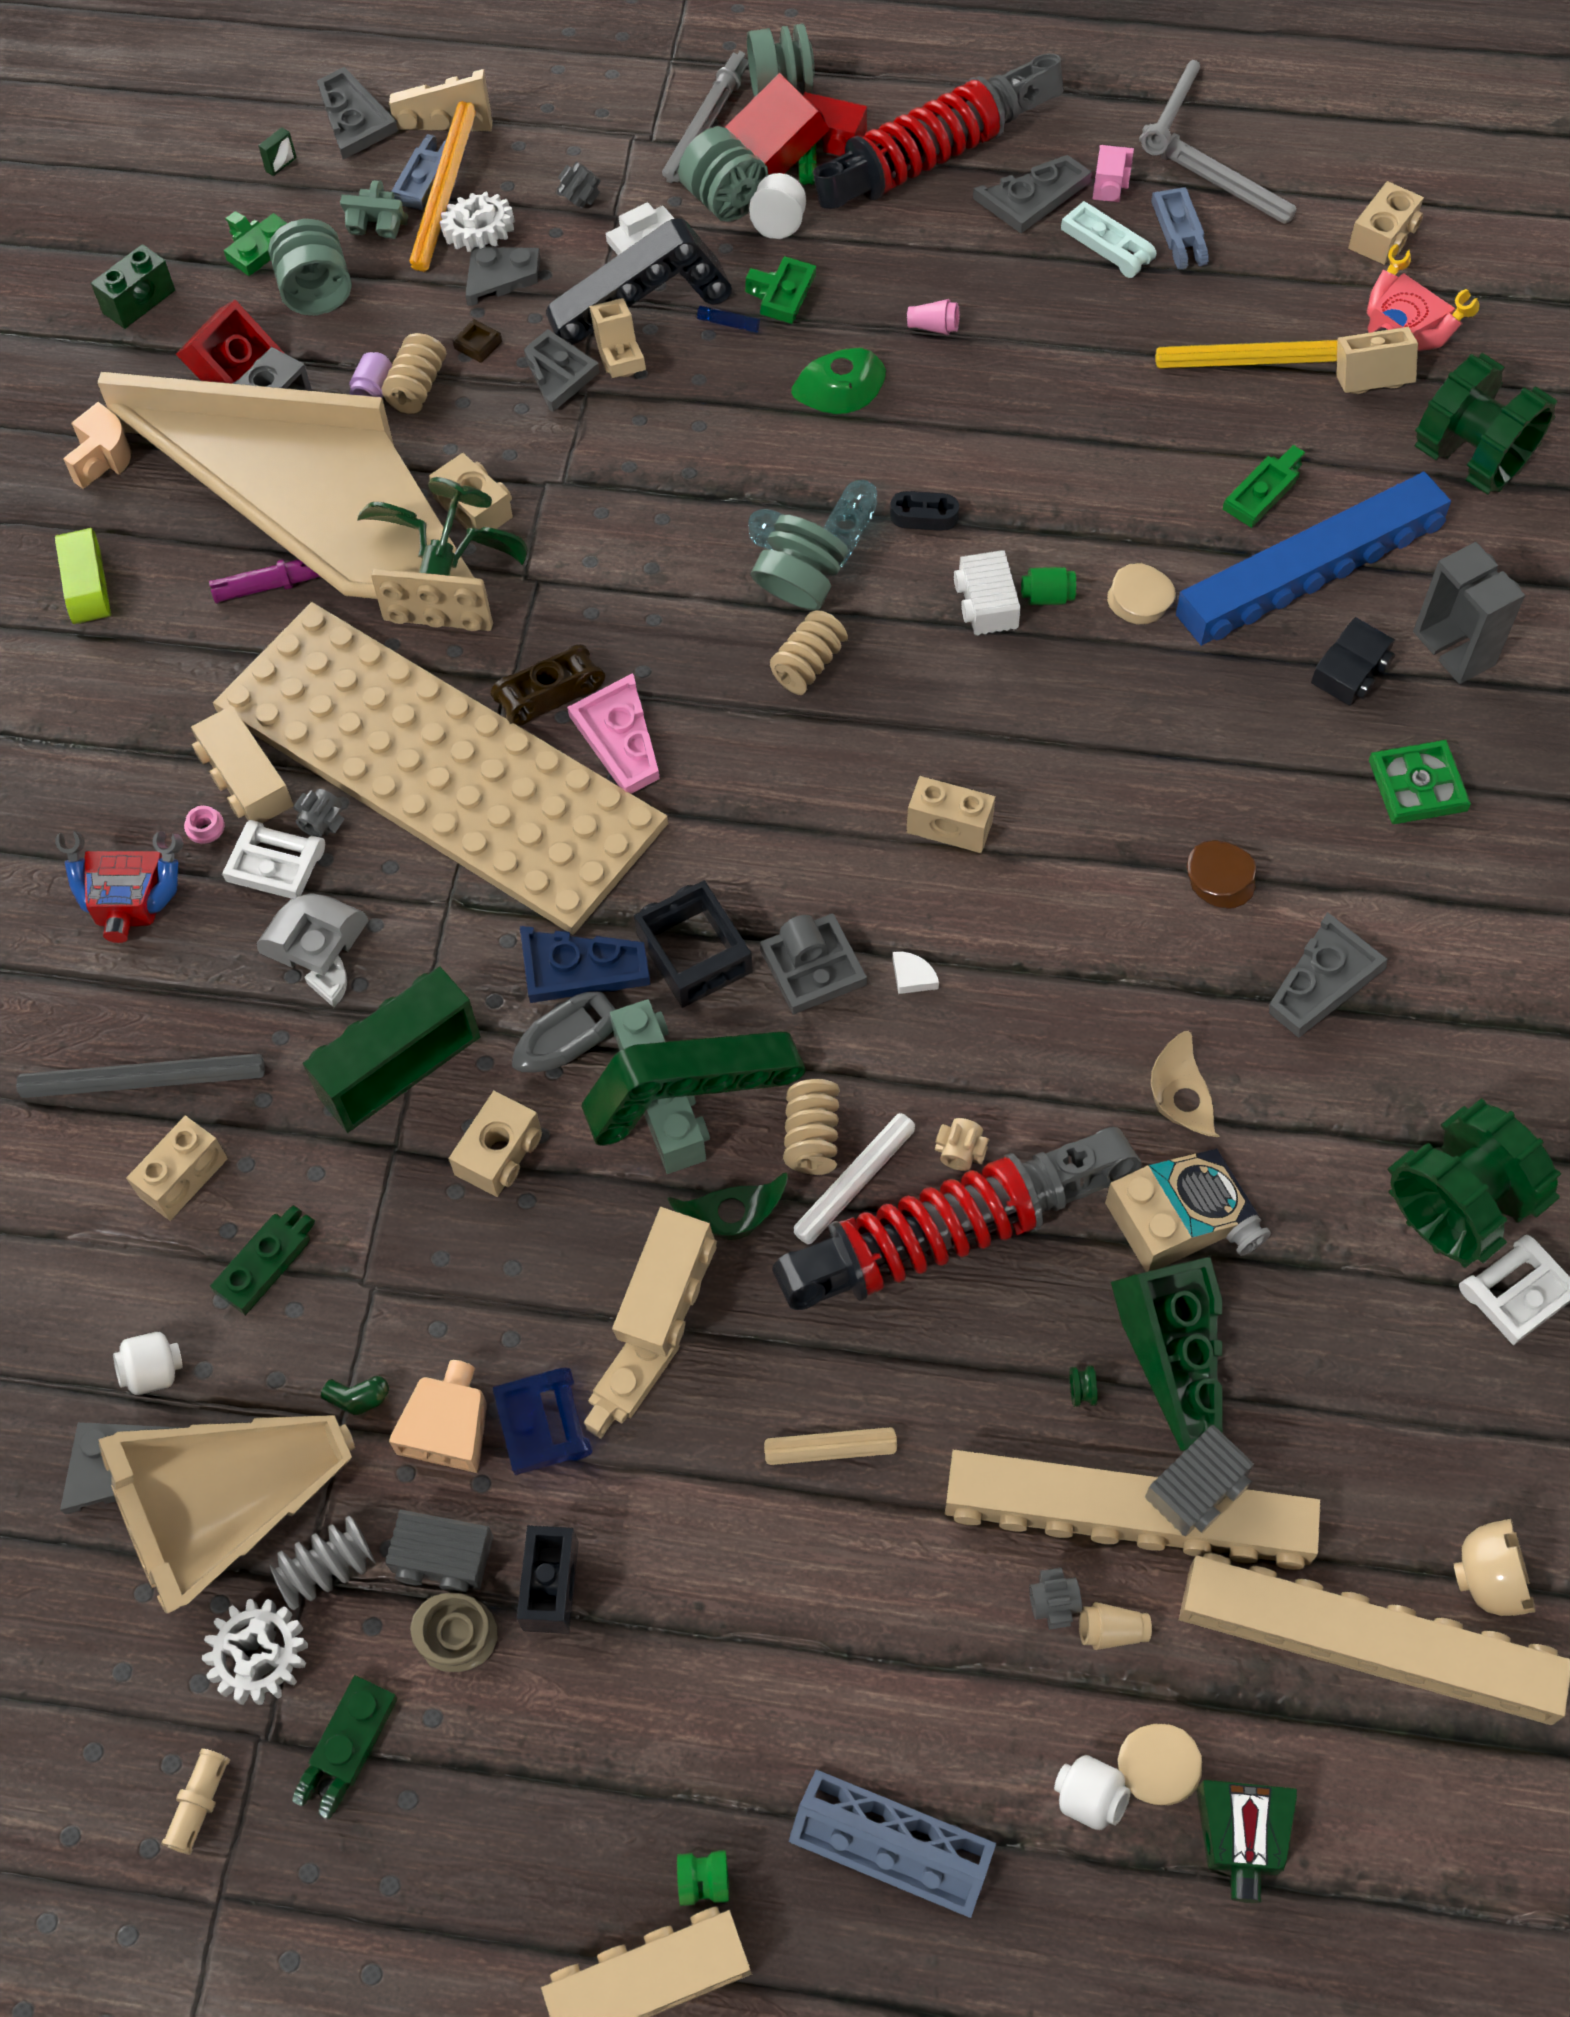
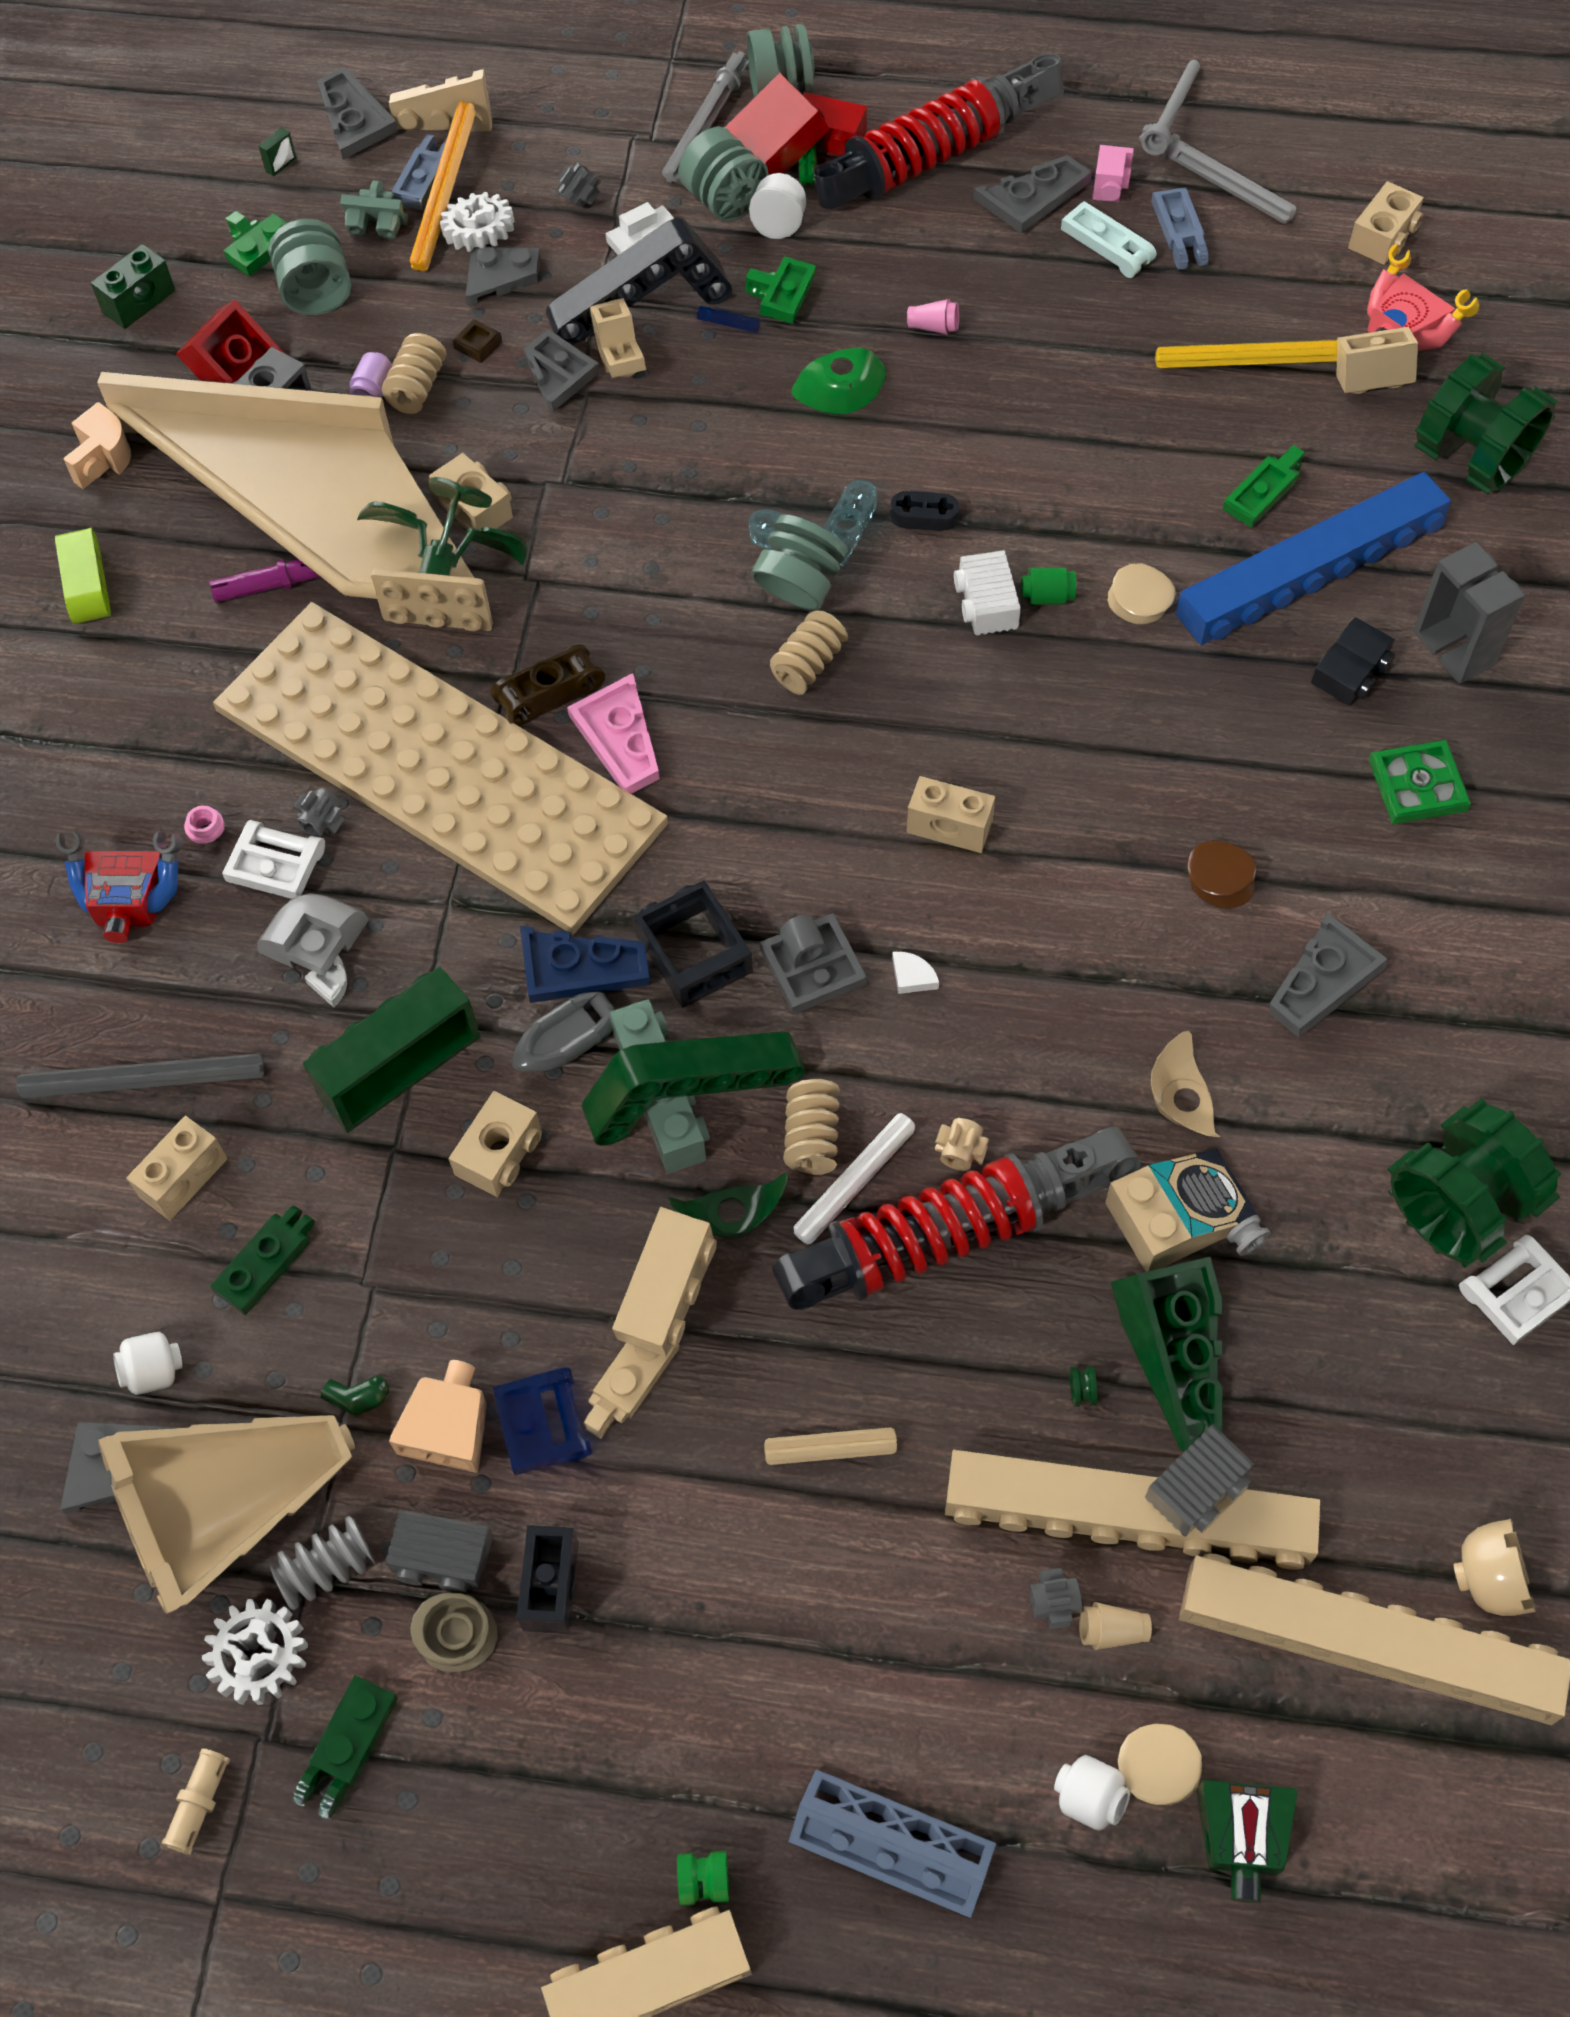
(240, 767): tan brick -> none

